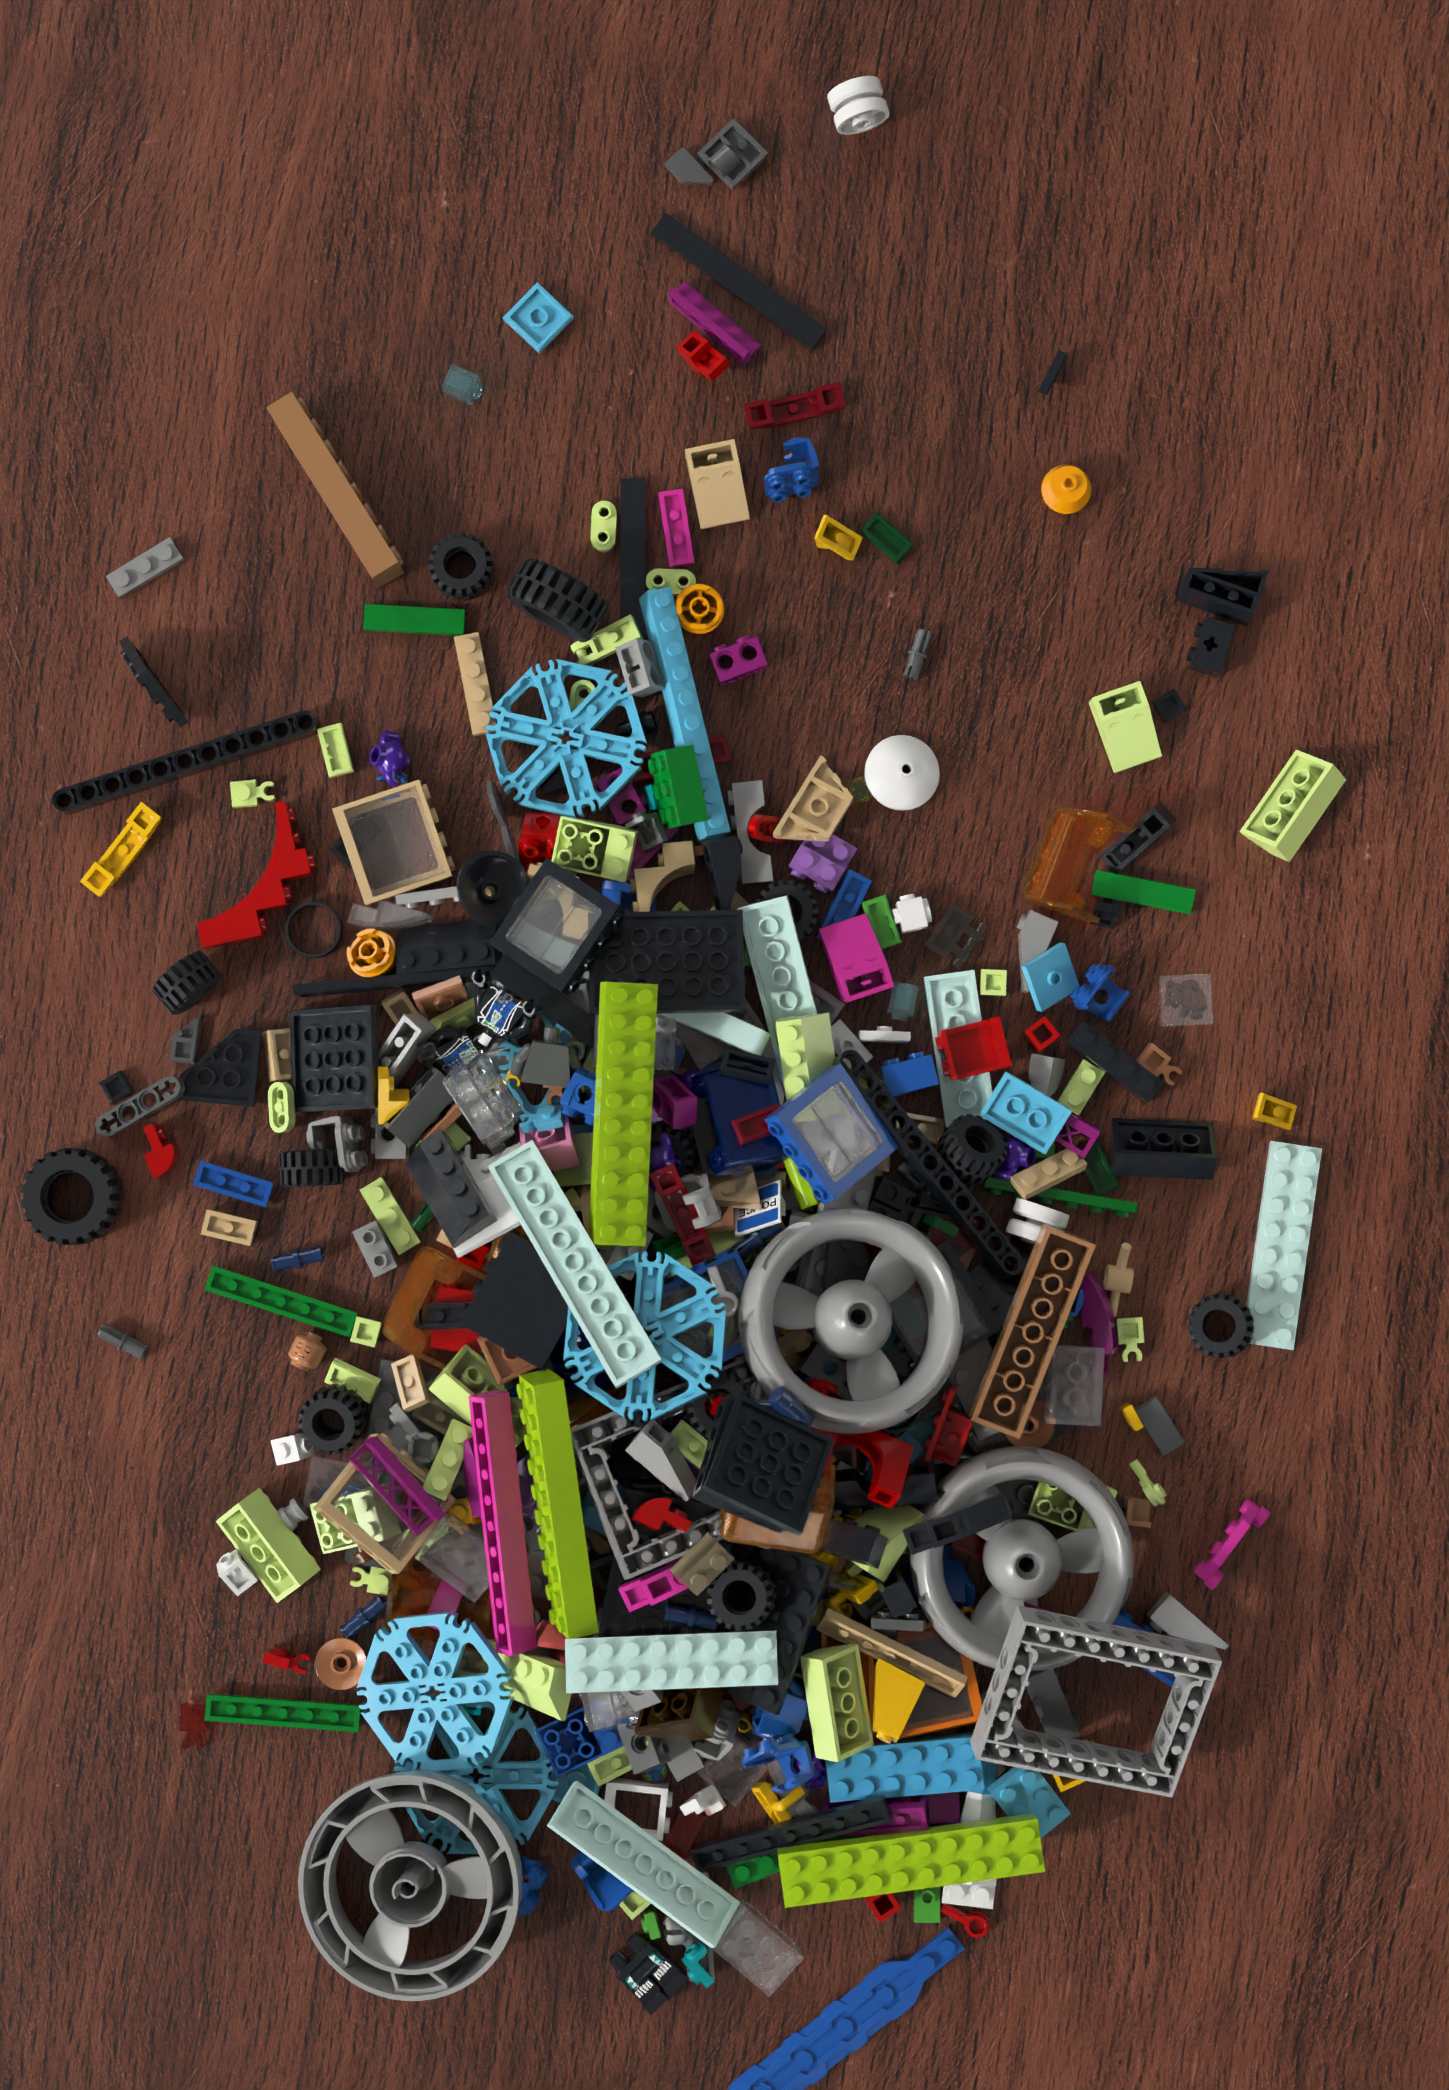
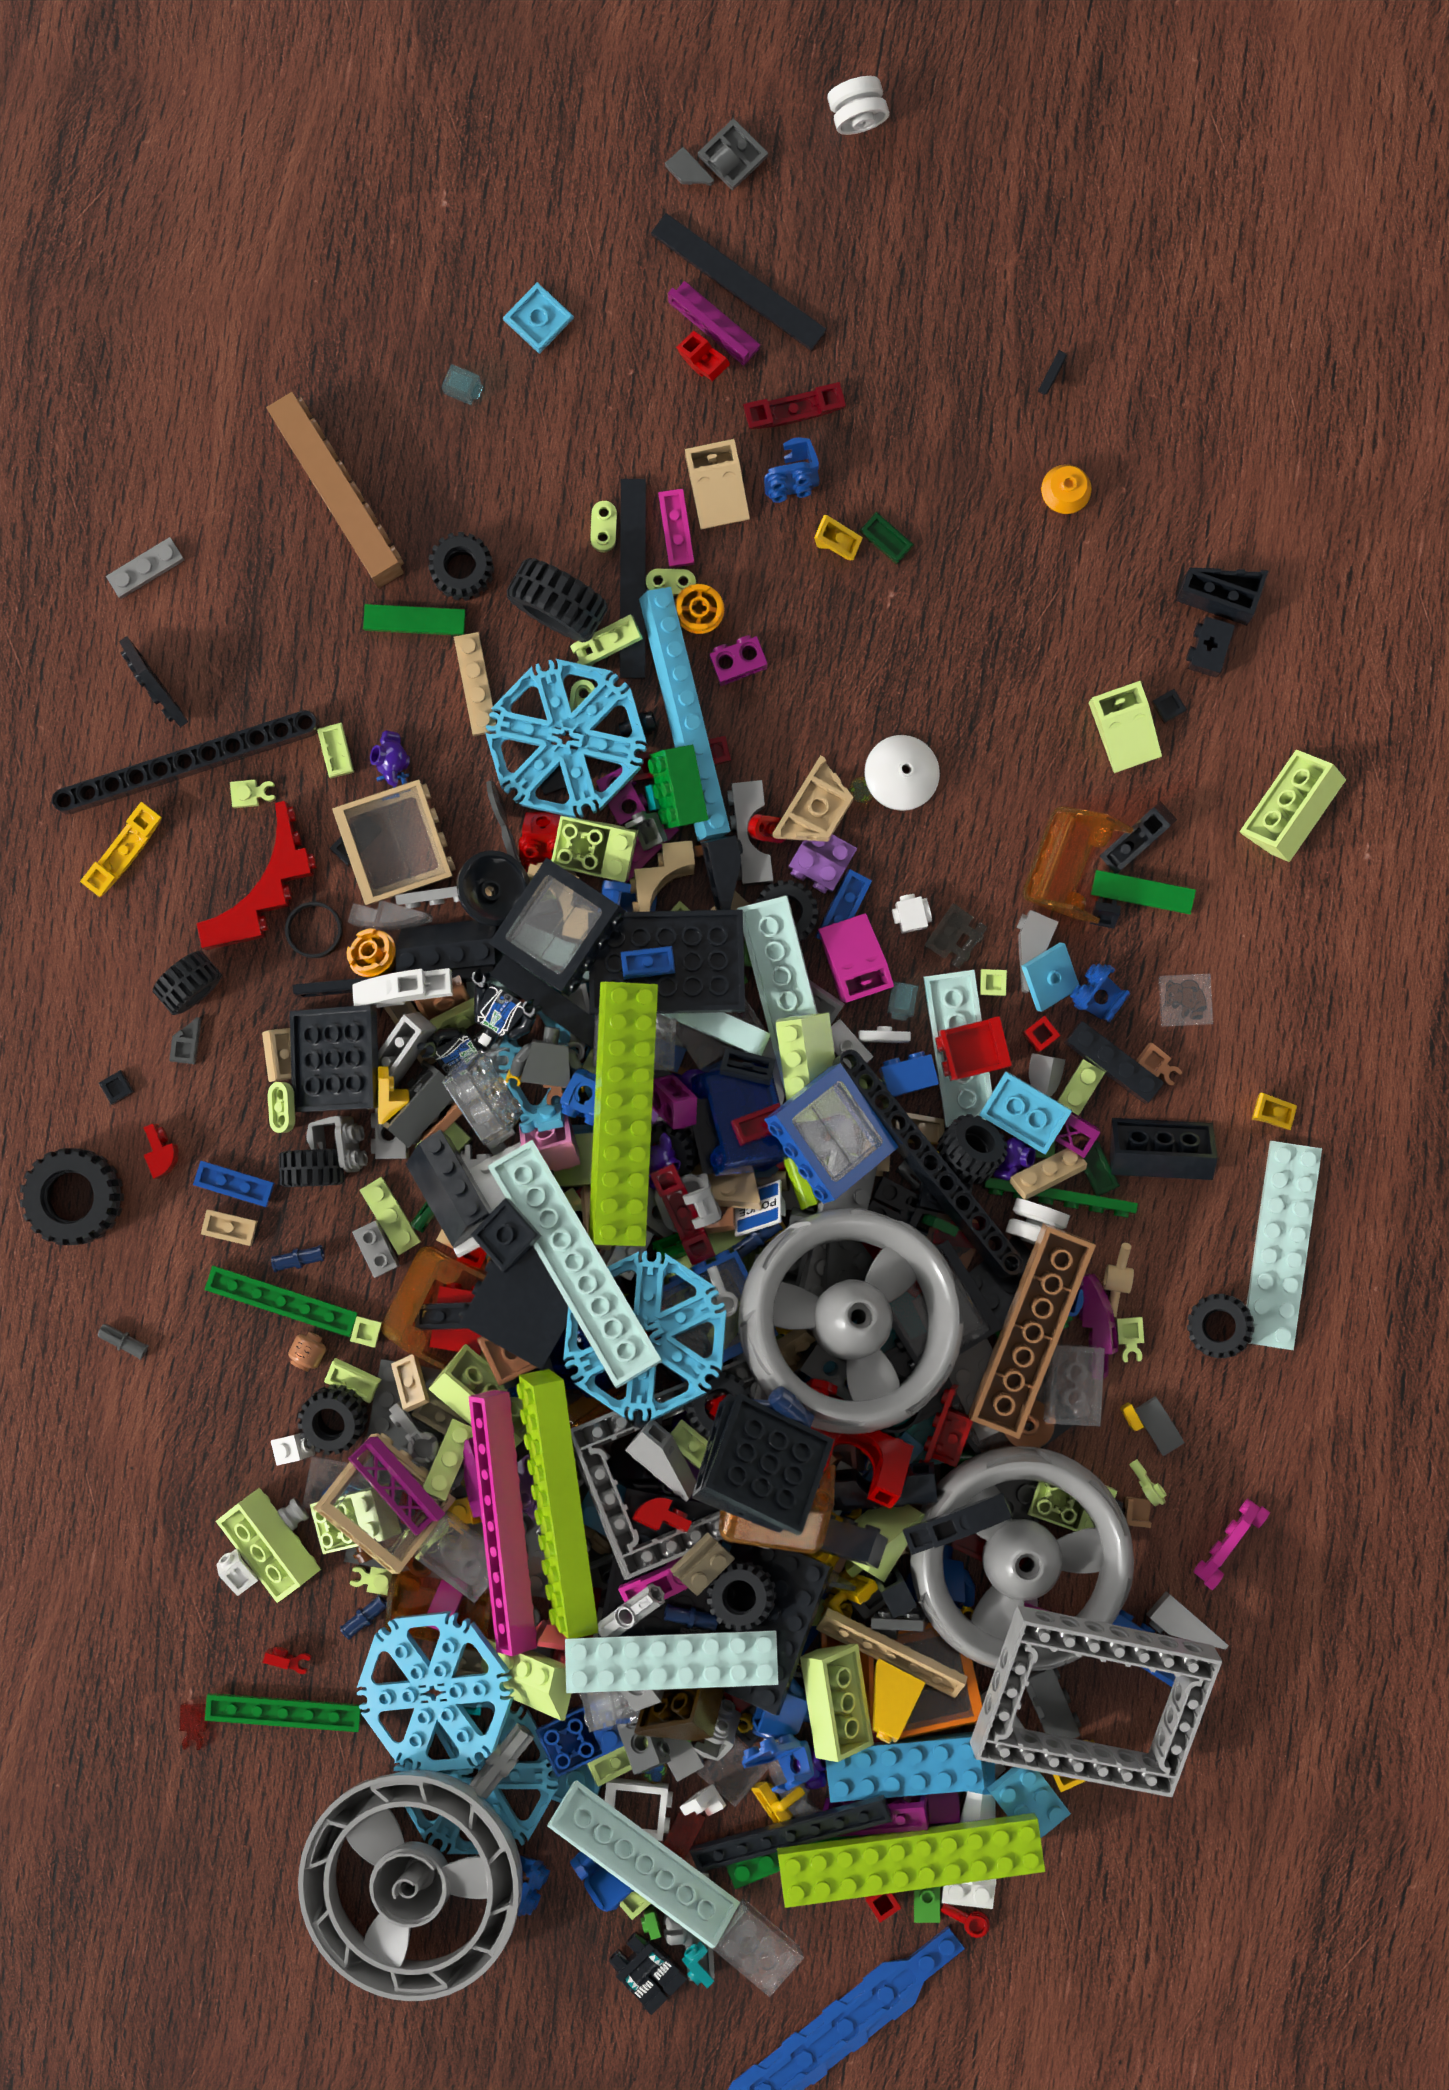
(141, 1109): dark grey beam -> none
(226, 1071): black plate -> none
(331, 1672): nougat dish -> none
(403, 986): none -> white slope
(502, 1760): none -> light grey piece
(506, 1235): none -> black plate
(631, 1611): none -> light grey piece
(639, 667): light grey brick -> none
(647, 962): none -> blue plate
(882, 921): bright green plate -> none
(917, 654): dark grey axle -> none

